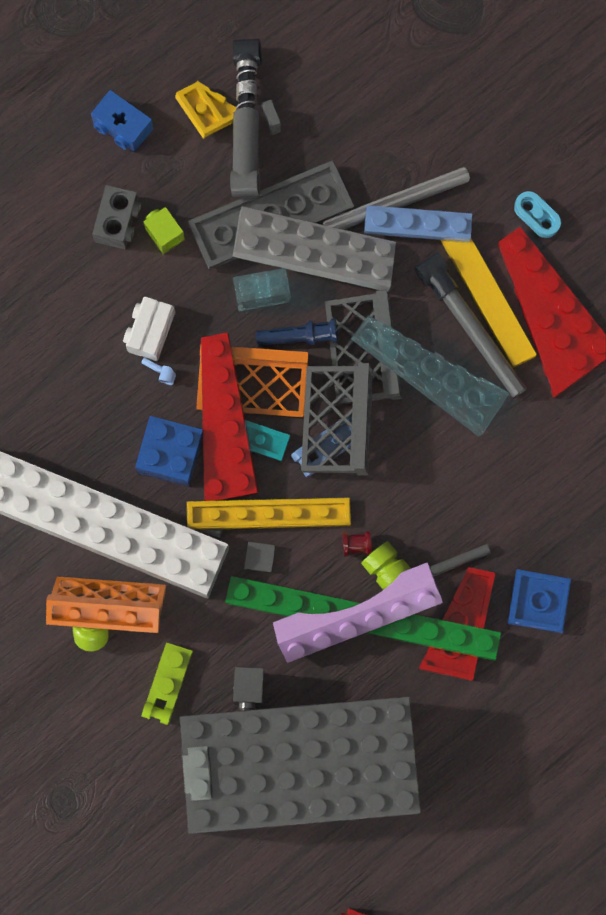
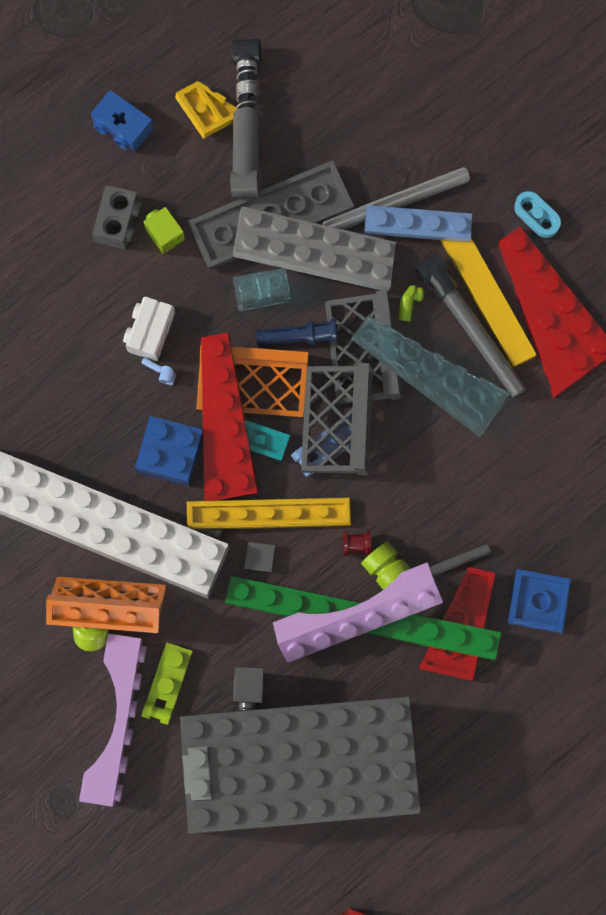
(102, 779): none -> lavender arch
(271, 117): dark grey tile -> none
(406, 302): none -> lime arm

